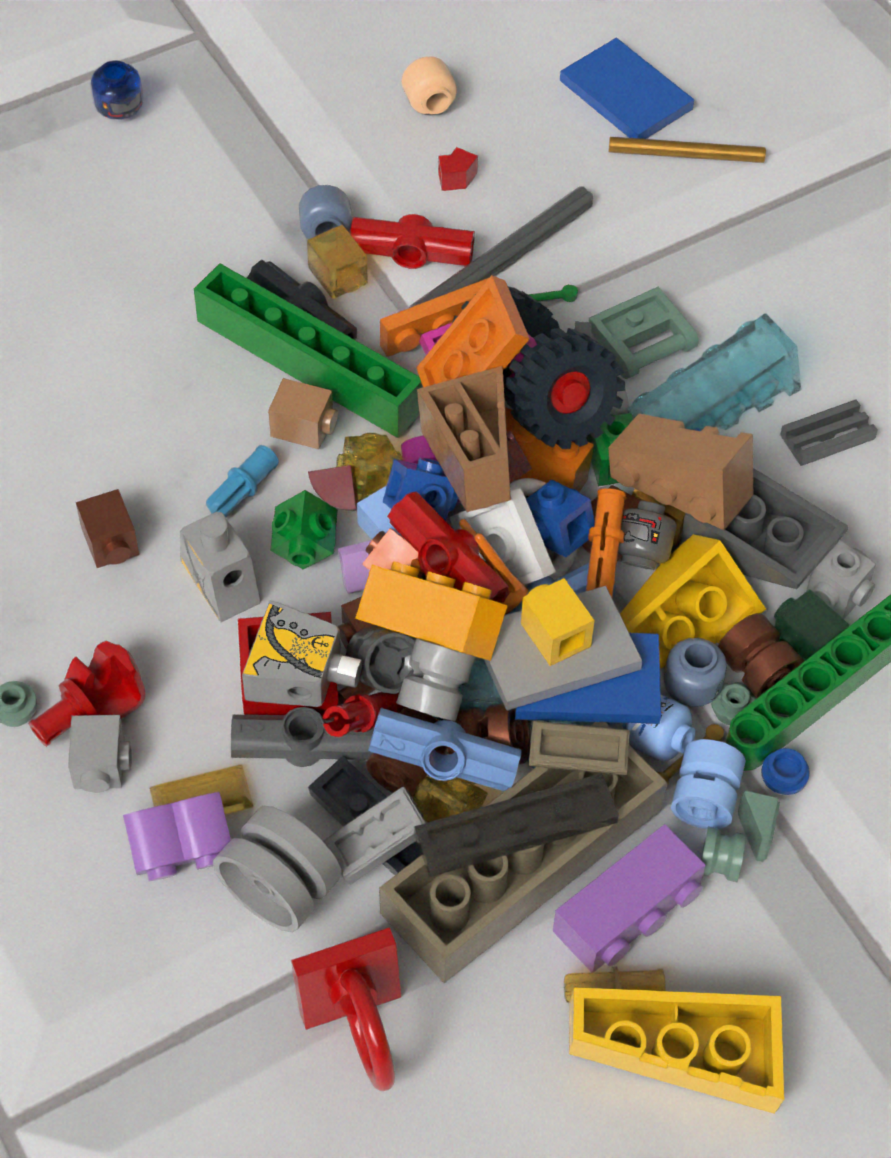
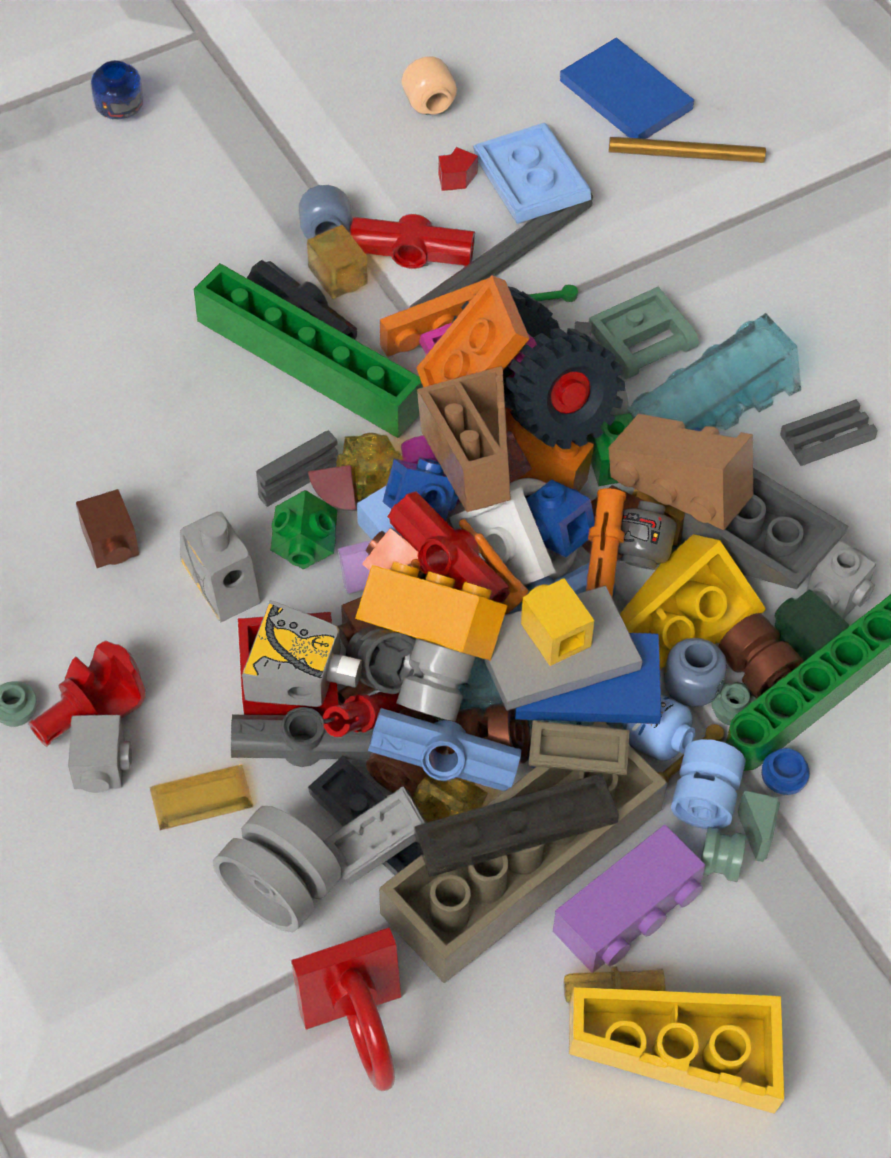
(177, 835): medium lavender brick -> none
(242, 481): dark azure axle -> none
(291, 470): none -> dark grey tile
(302, 413): medium nougat brick -> none
(532, 172): none -> light blue tile

